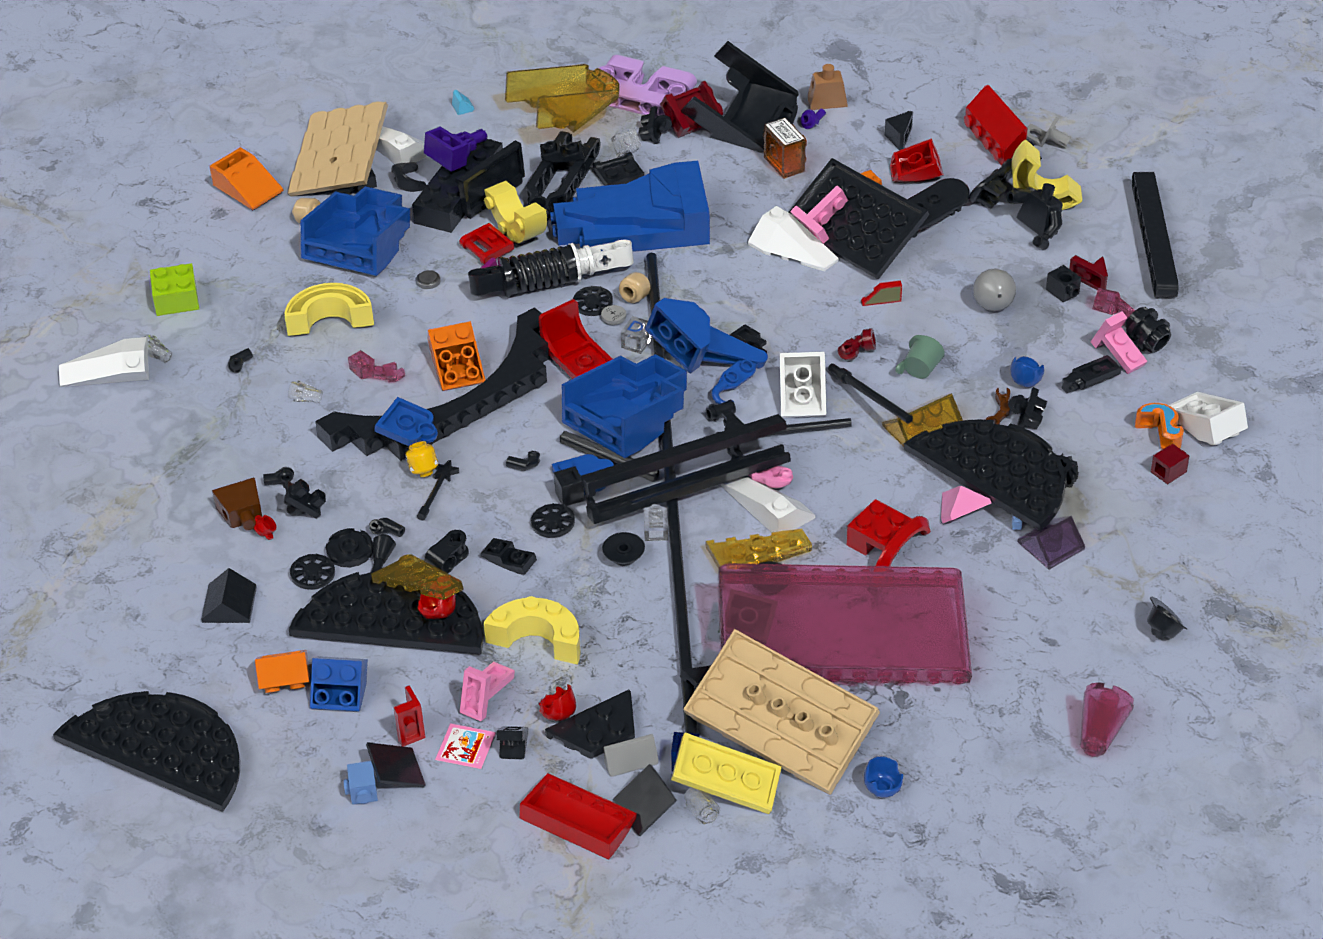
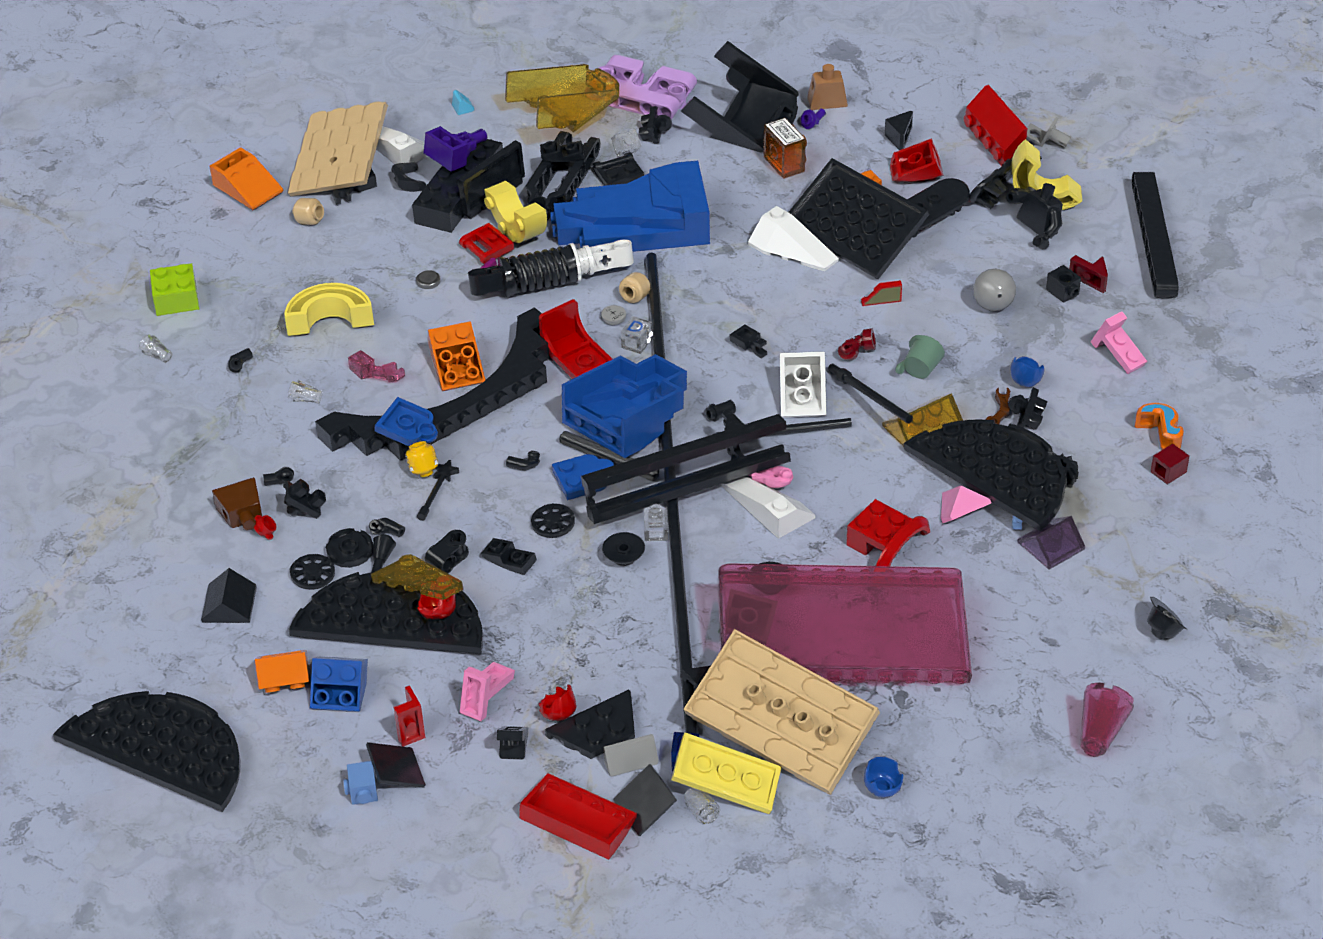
(111, 364): white wedge -> none
(355, 230): blue panel -> none
(465, 746): sticker -> none
(535, 618): light yellow brick -> none
(569, 486): black panel -> none
(593, 300): black wheel -> none
(673, 105): dark red panel -> none
(688, 337): blue slope -> none
(760, 549): clear yellow wing -> none
(821, 213): bright pink bracket -> none
(1091, 374): black hinge -> none
(1111, 303): clear pink piece -> none
(1144, 326): black piece -> none
(1211, 417): white slope -> none

